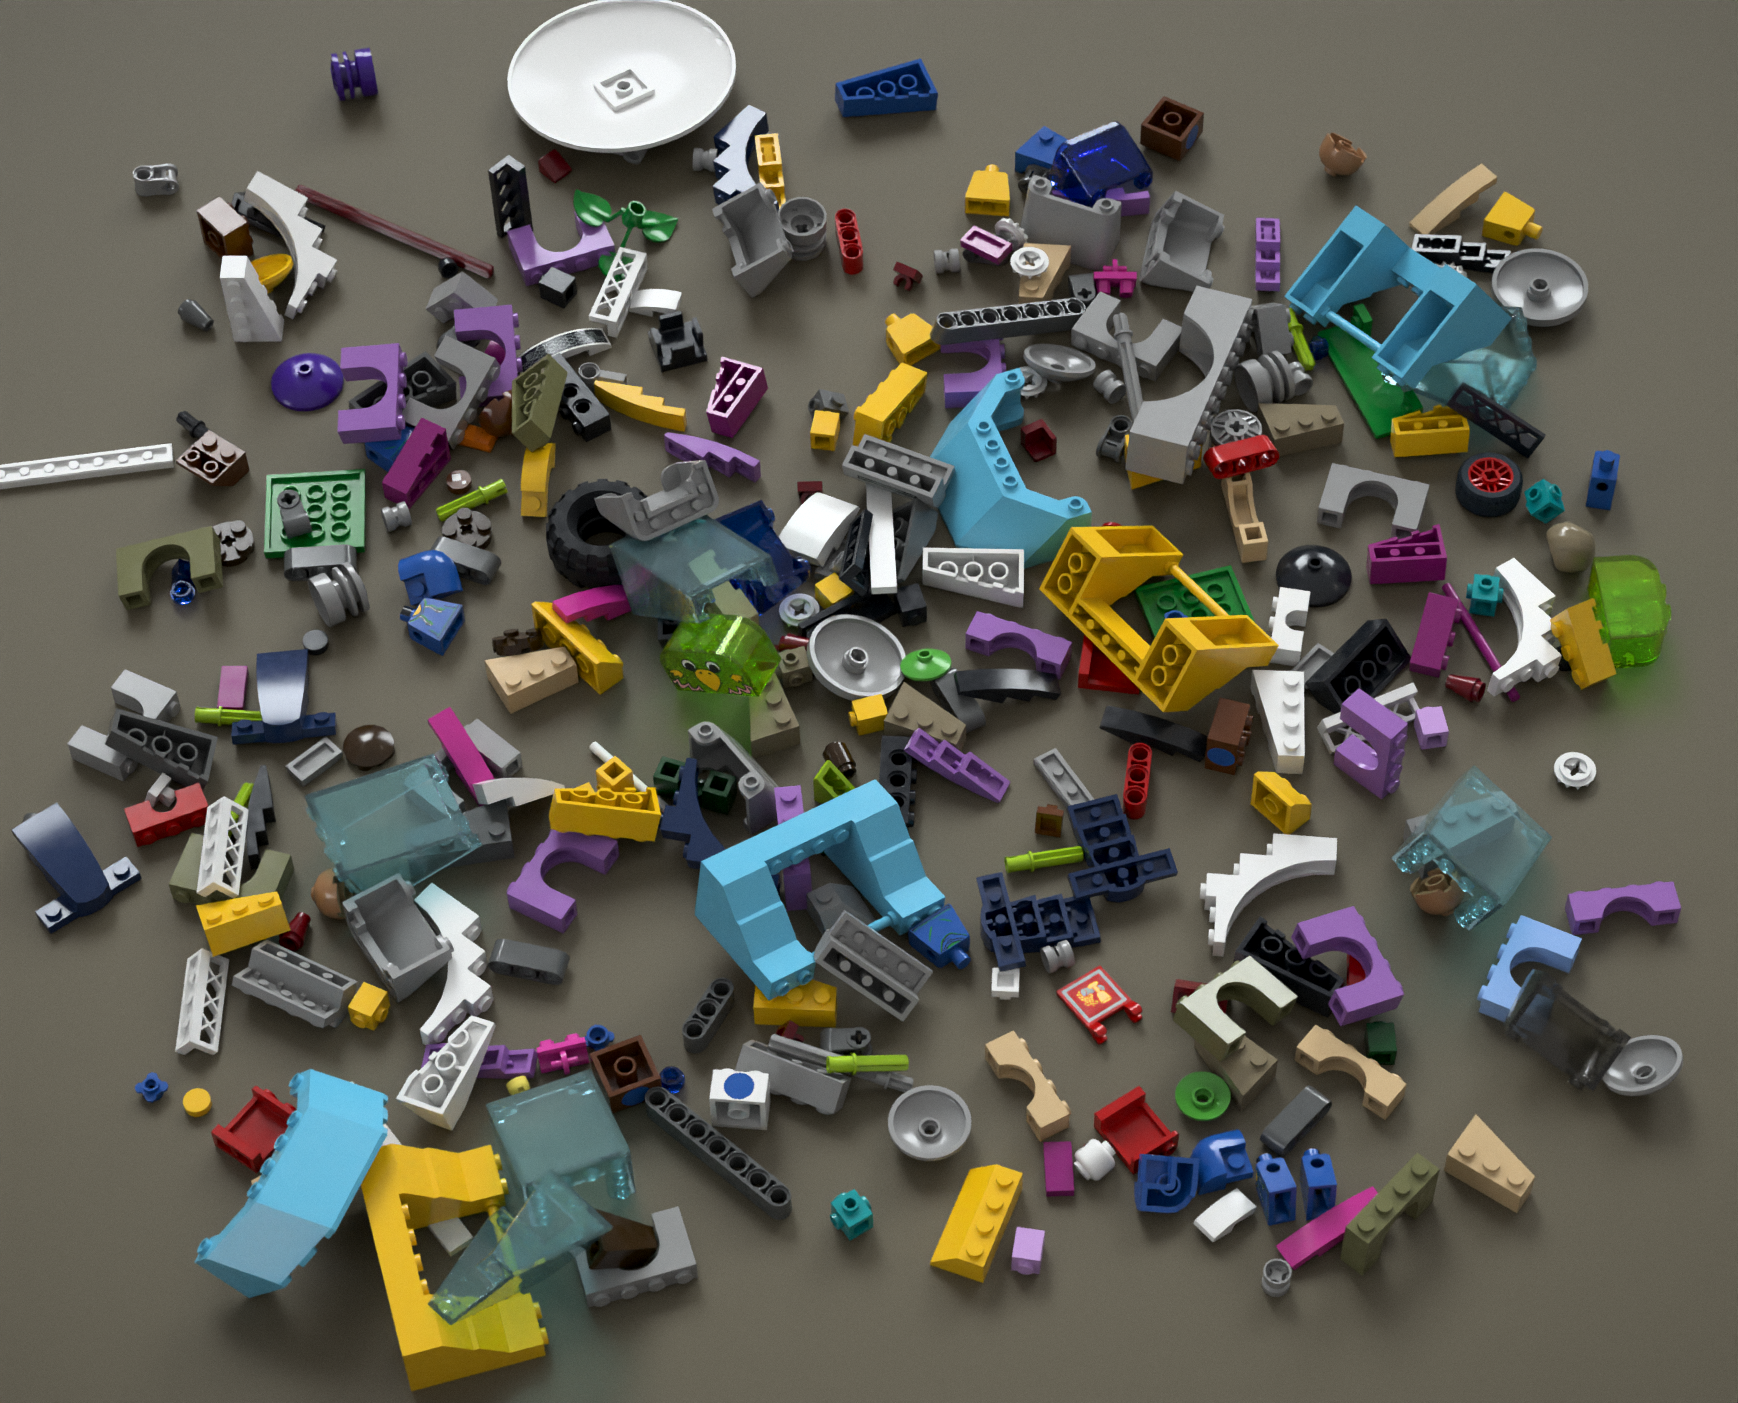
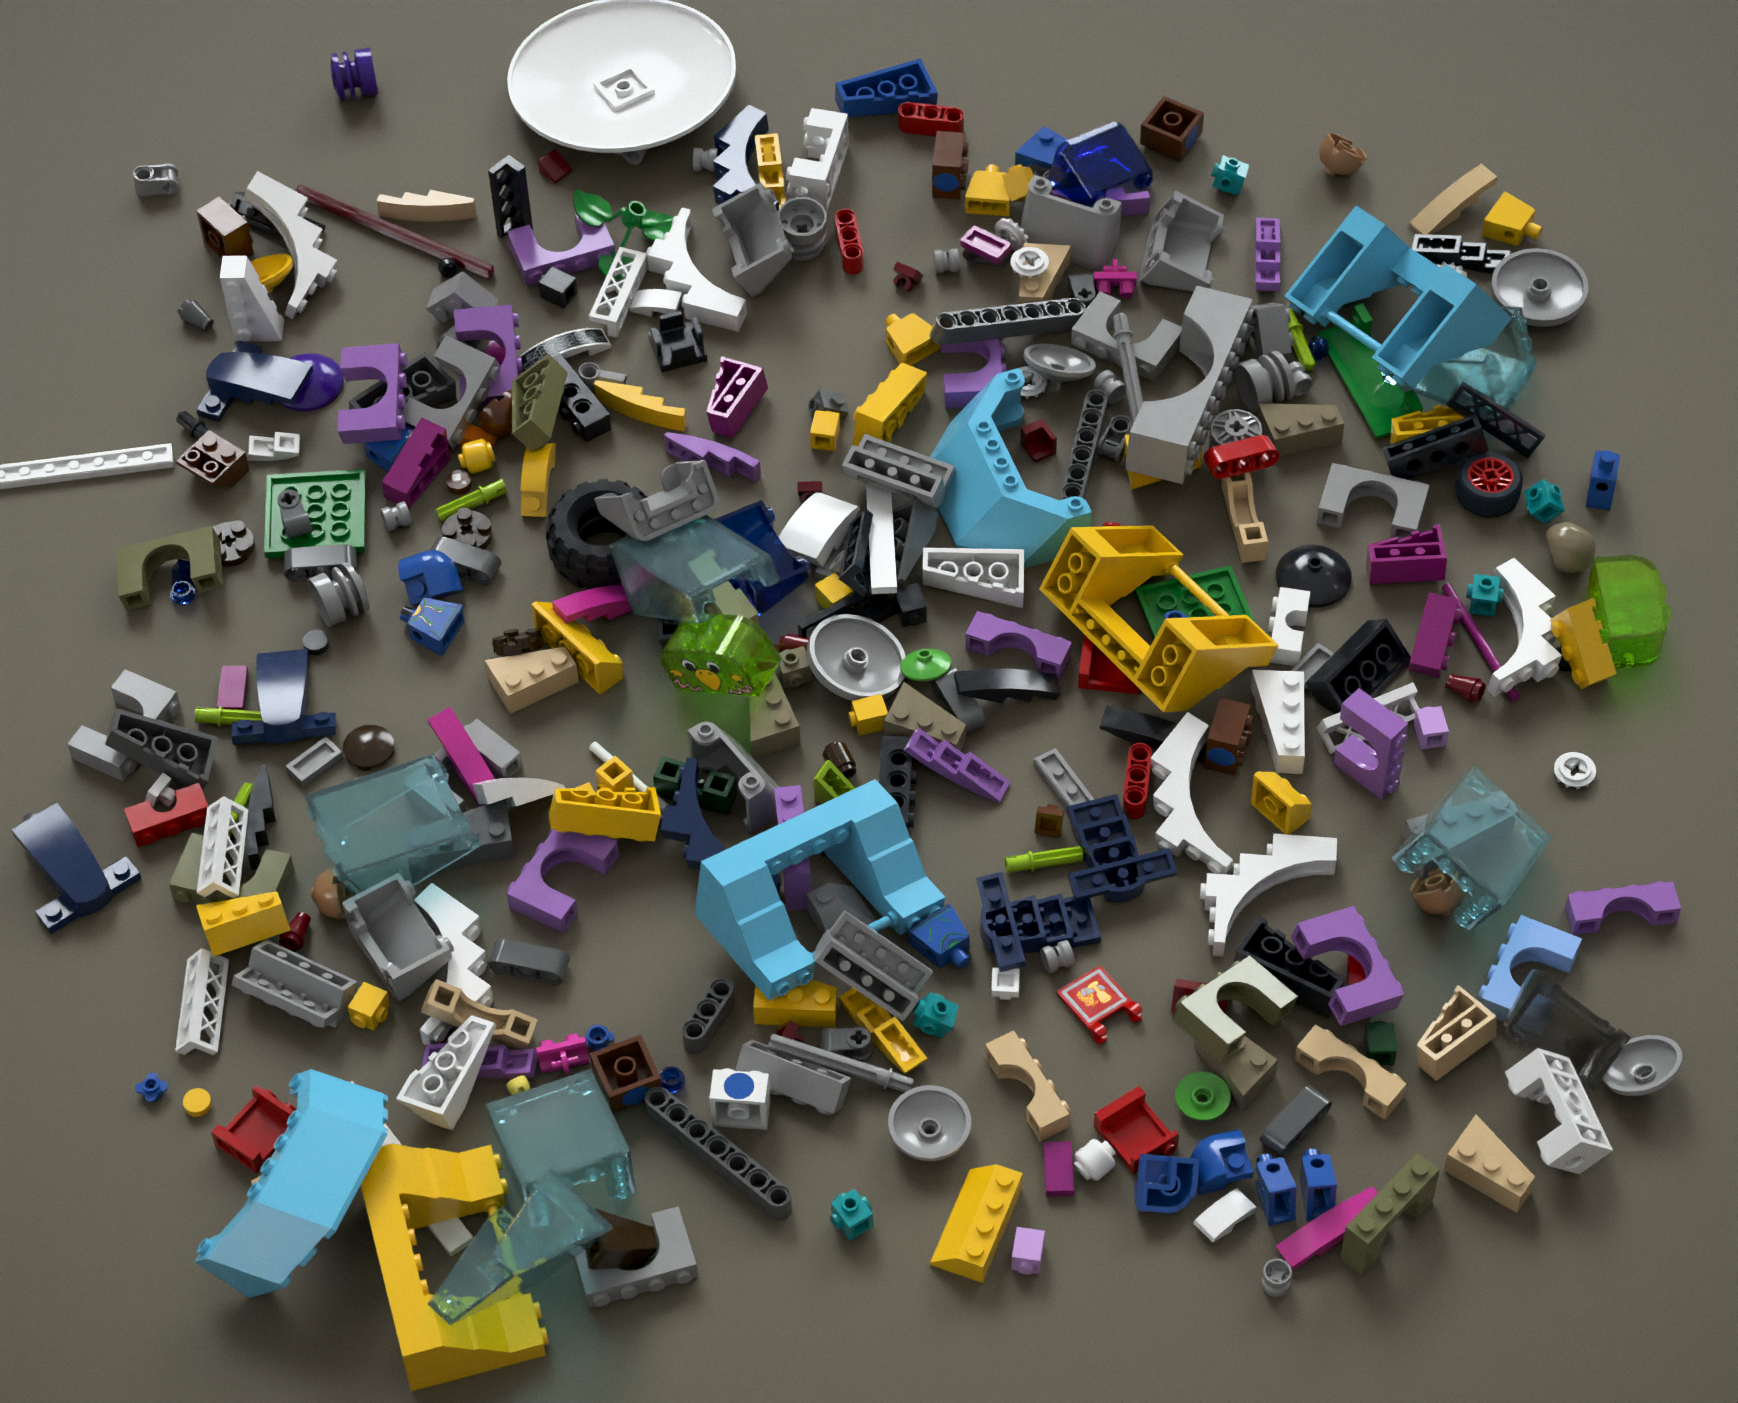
(251, 376): none -> slope
(271, 449): none -> white slope
(429, 208): none -> tan slope
(454, 1007): none -> tan arch
(477, 456): none -> yellow head
(699, 295): none -> white arch
(796, 603): white gear -> none
(825, 140): none -> white plate
(866, 1063): lime axle -> none
(884, 1030): none -> yellow slope
(928, 119): none -> red beam
(935, 1015): none -> teal brick
(949, 165): none -> reddish brown brick
(1017, 182): none -> yellow brick
(1085, 445): none -> dark grey beam
(1172, 799): none -> white arch
(1229, 175): none -> teal brick
(1436, 448): none -> black brick
(1456, 1034): none -> tan wedge
(1580, 1137): none -> white plate

